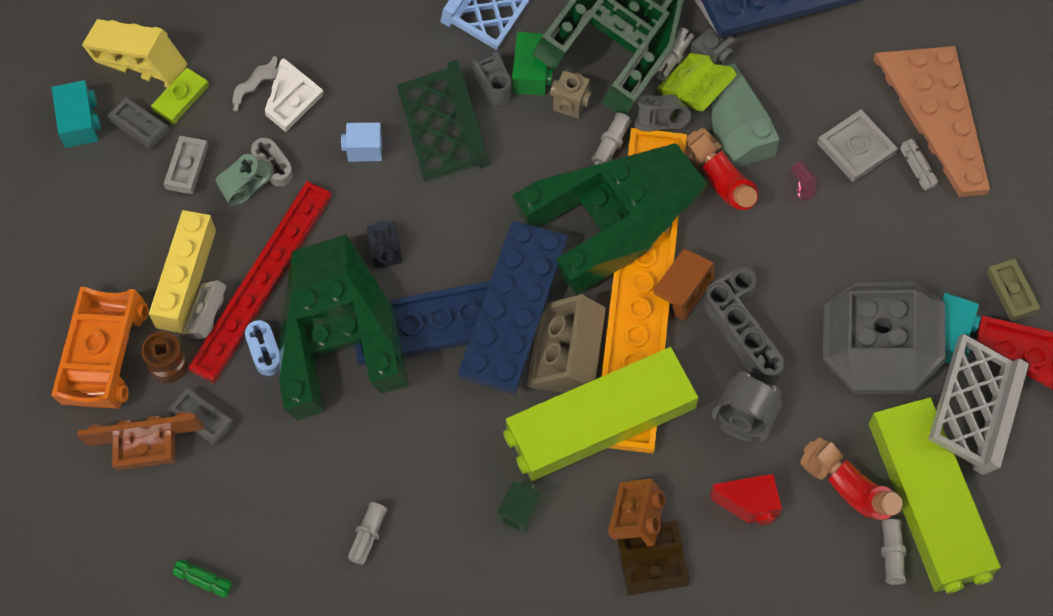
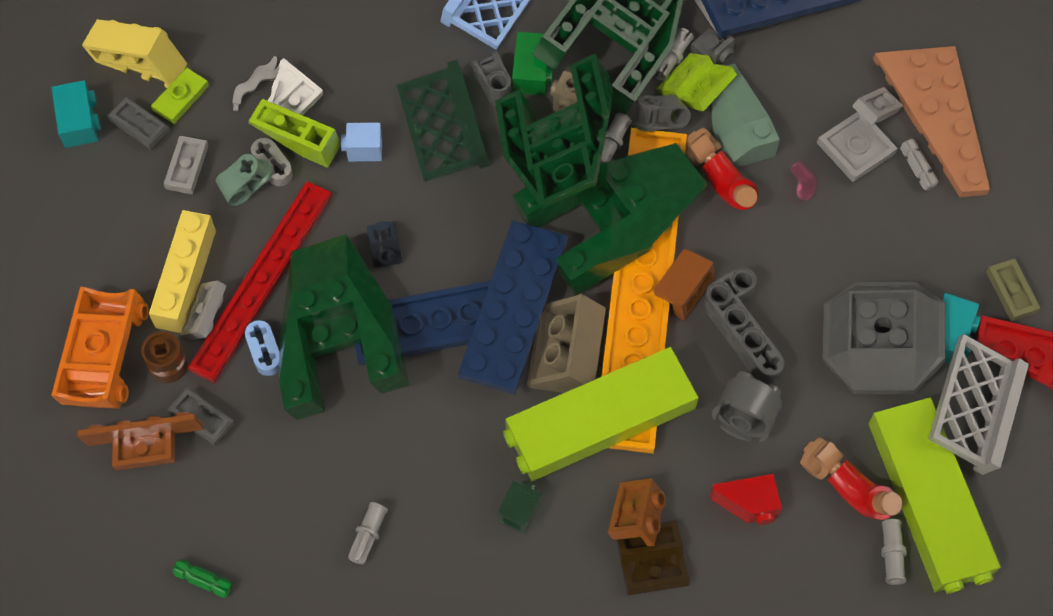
(297, 132): none -> lime slope
(564, 149): none -> dark green wedge
(877, 106): none -> light grey plate

